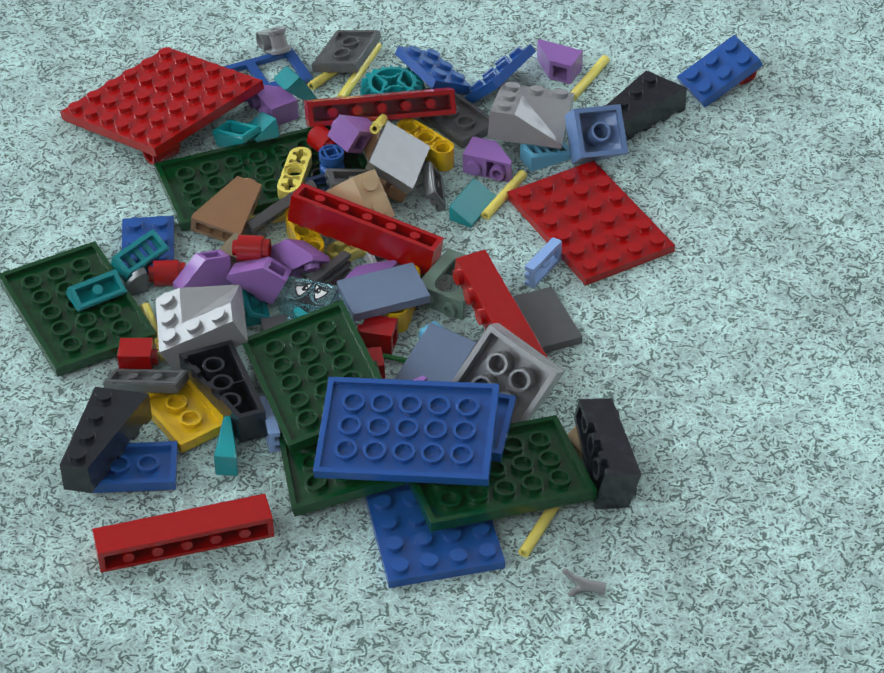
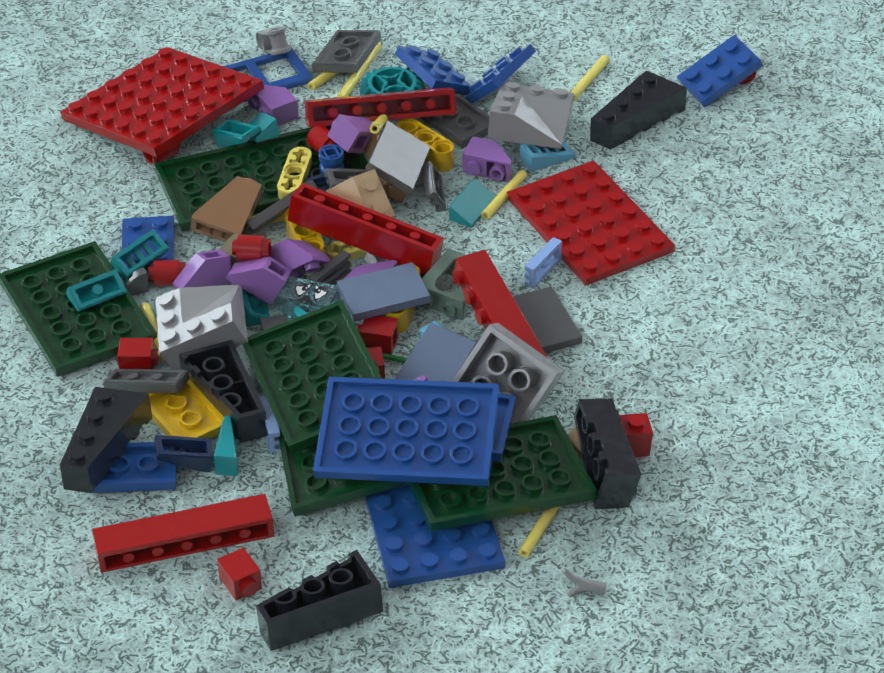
(192, 454): none -> dark blue slope
(239, 574): none -> red brick
(294, 84): teal slope -> none
(321, 603): none -> black wedge
(559, 61): medium lavender slope -> none
(596, 133): medium blue slope -> none
(638, 433): none -> red brick

